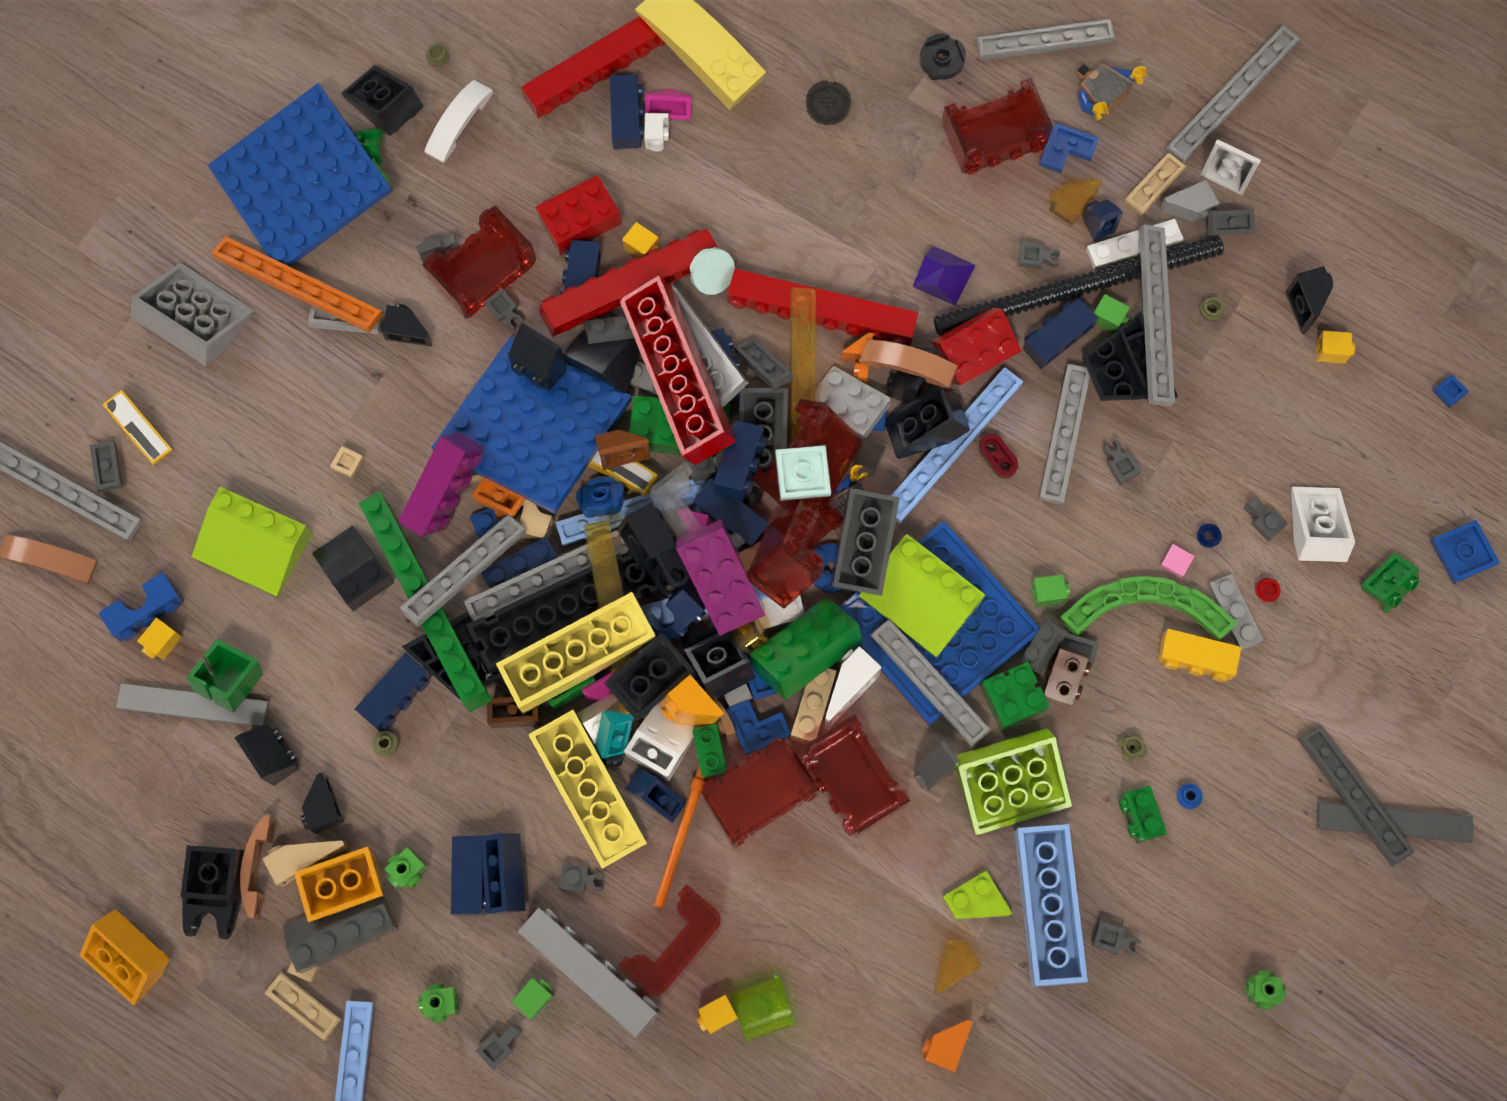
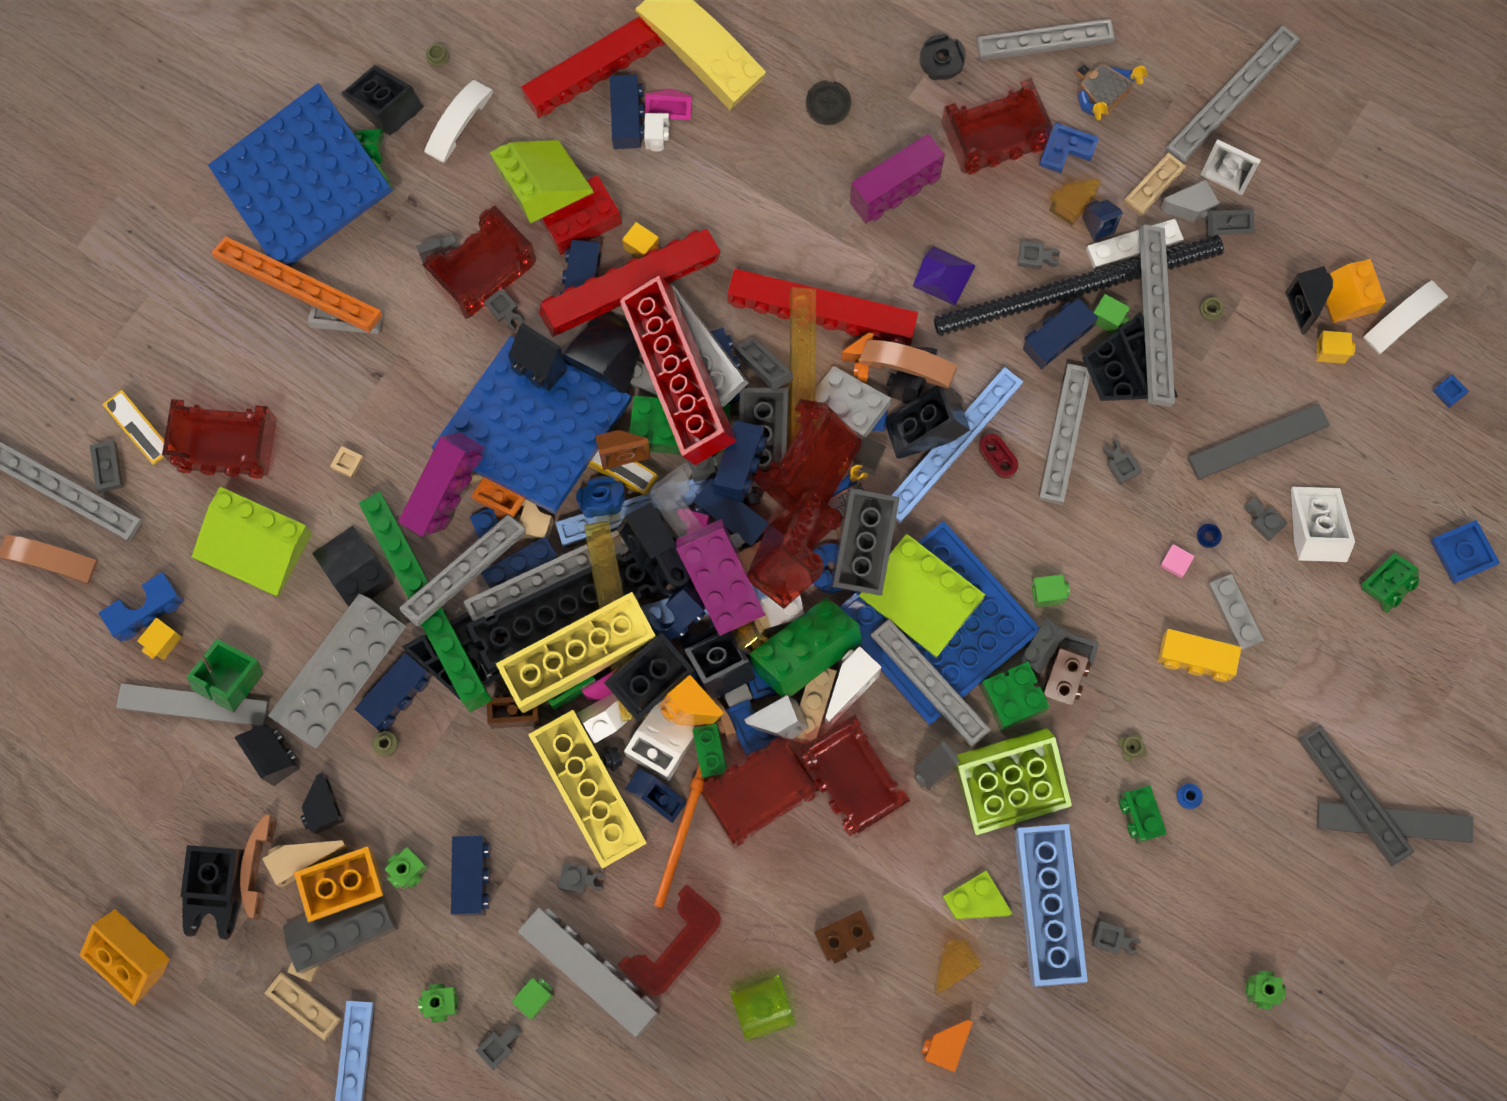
(190, 313): light grey slope -> none
(219, 440): none -> clear red windscreen
(337, 671): none -> light grey brick
(403, 326): black slope -> none
(503, 873): dark blue brick -> none
(540, 176): none -> lime slope
(607, 329): dark grey plate -> none
(613, 733): teal slope -> none
(712, 270): light aqua tile -> none
(716, 1015): yellow brick -> none
(779, 719): none -> slope
(803, 472): light aqua tile -> none
(844, 937): none -> reddish brown brick
(897, 179): none -> magenta brick
(978, 345): red brick -> none
(1148, 590): bright green plate -> none
(1258, 442): none -> dark grey tile
(1267, 590): red plate -> none
(1354, 292): none -> light orange slope
(1405, 316): none -> white slope

